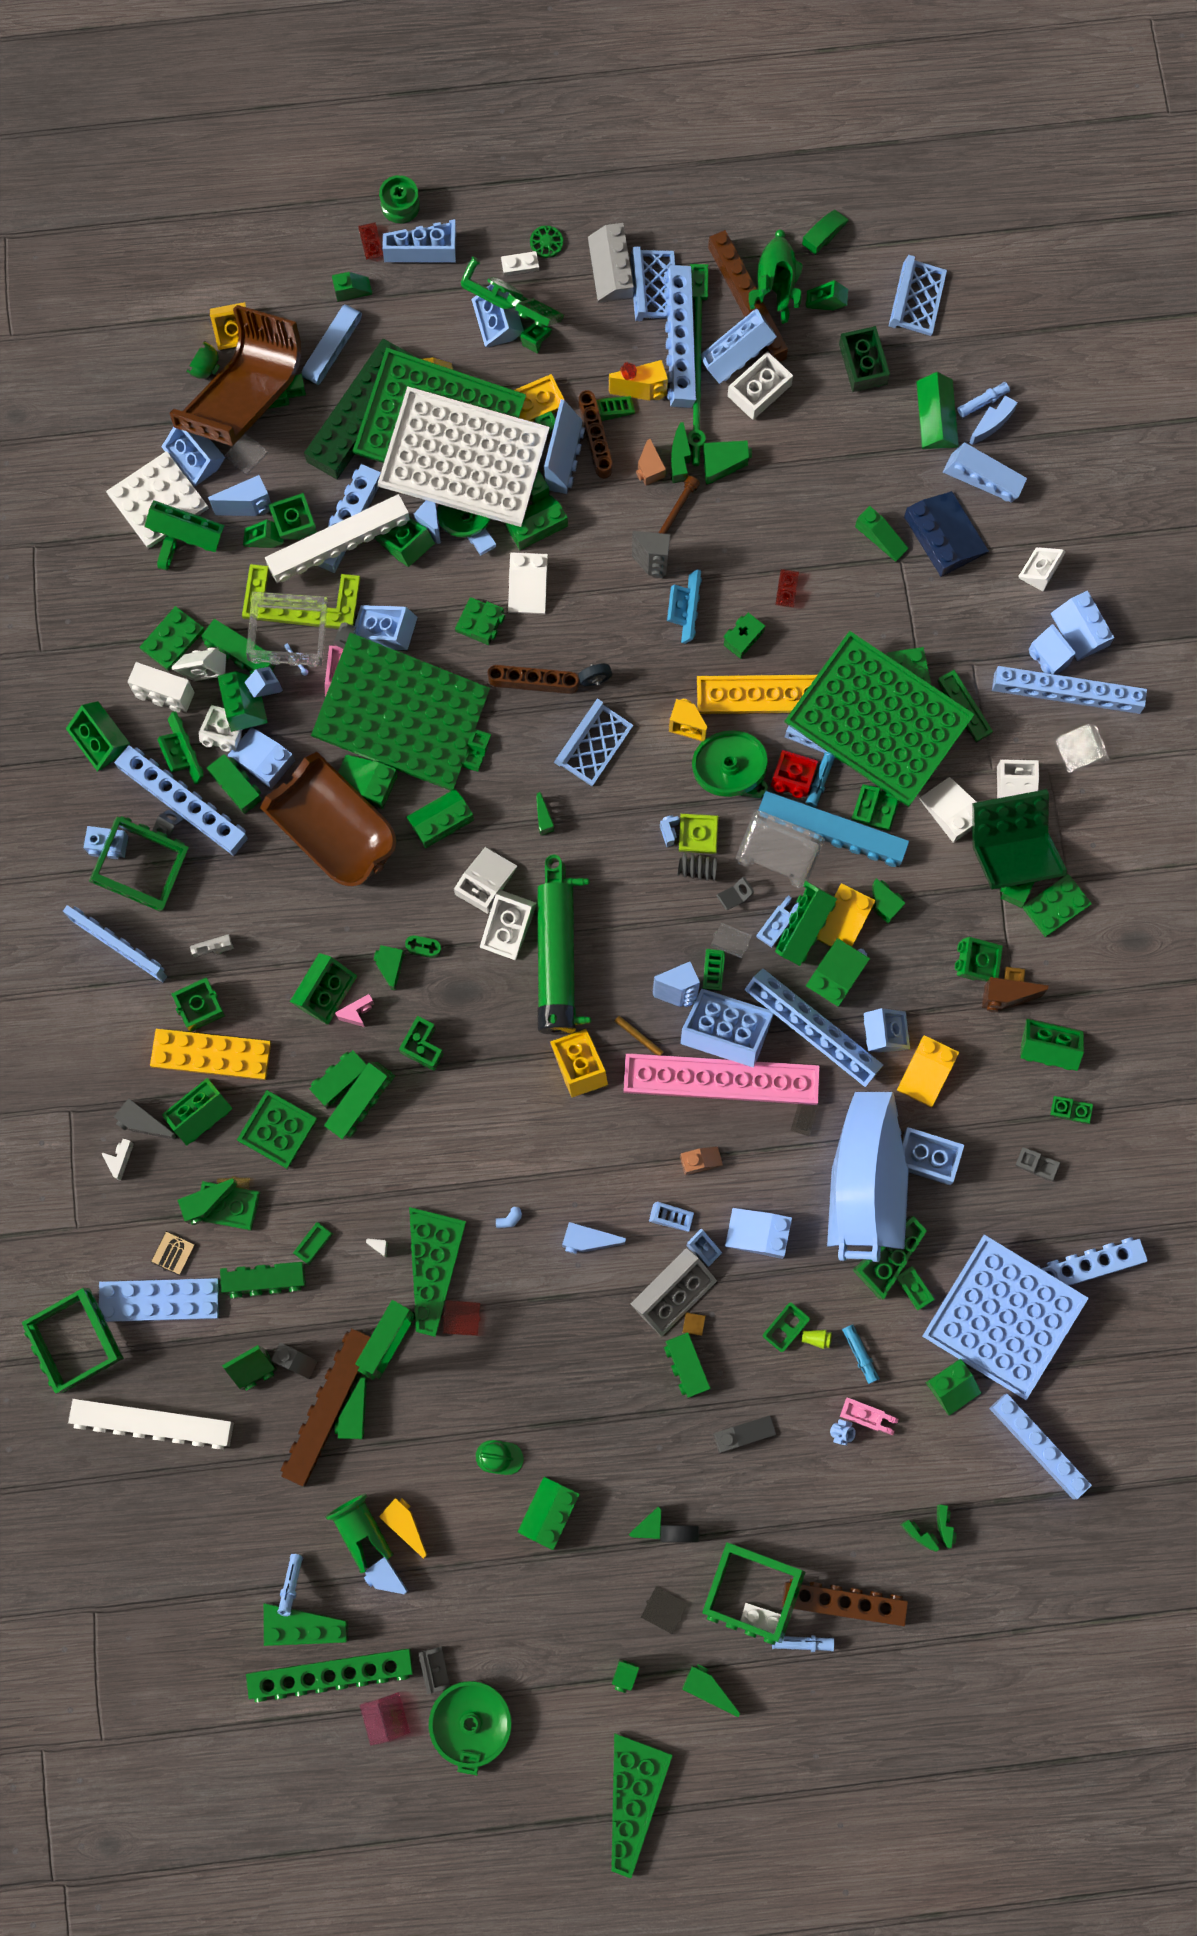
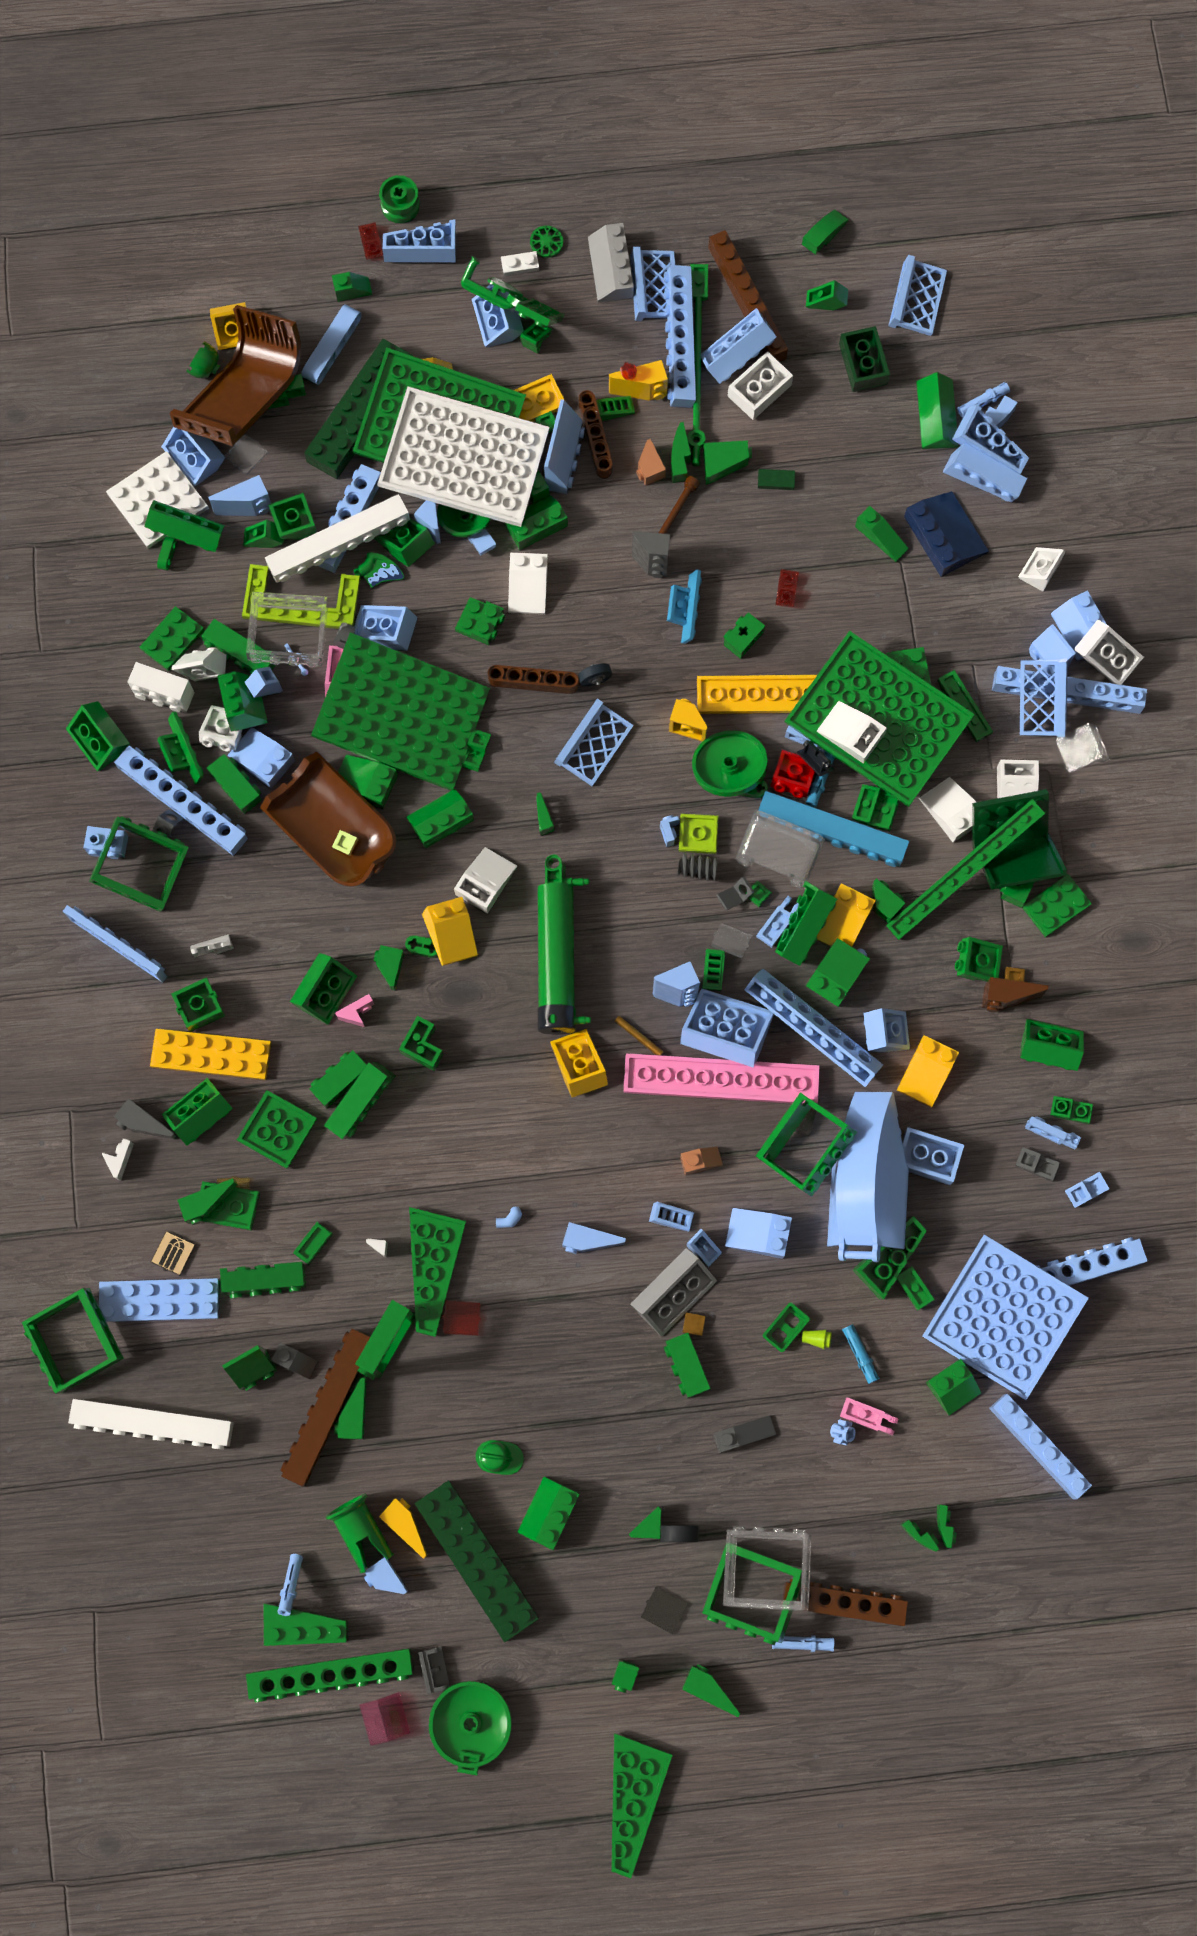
(345, 842): none -> yellowish green plate
(378, 570): none -> green arm
(450, 931): none -> yellow slope
(476, 1561): none -> dark green brick
(507, 924): white slope -> none
(730, 1564): none -> clear window
(760, 894): none -> green tile
(760, 1618): white plate -> none
(776, 479): none -> dark green tile
(778, 272): green piece -> none
(787, 1127): none -> green window
(814, 759): none -> black hinge
(852, 731): none -> white slope
(965, 869): none -> green plate
(982, 434): none -> light blue wedge
(1052, 1132): none -> light blue hinge
(1060, 692): none -> light blue fence
(1087, 1189): none -> light blue slope
(1108, 653): none -> white brick

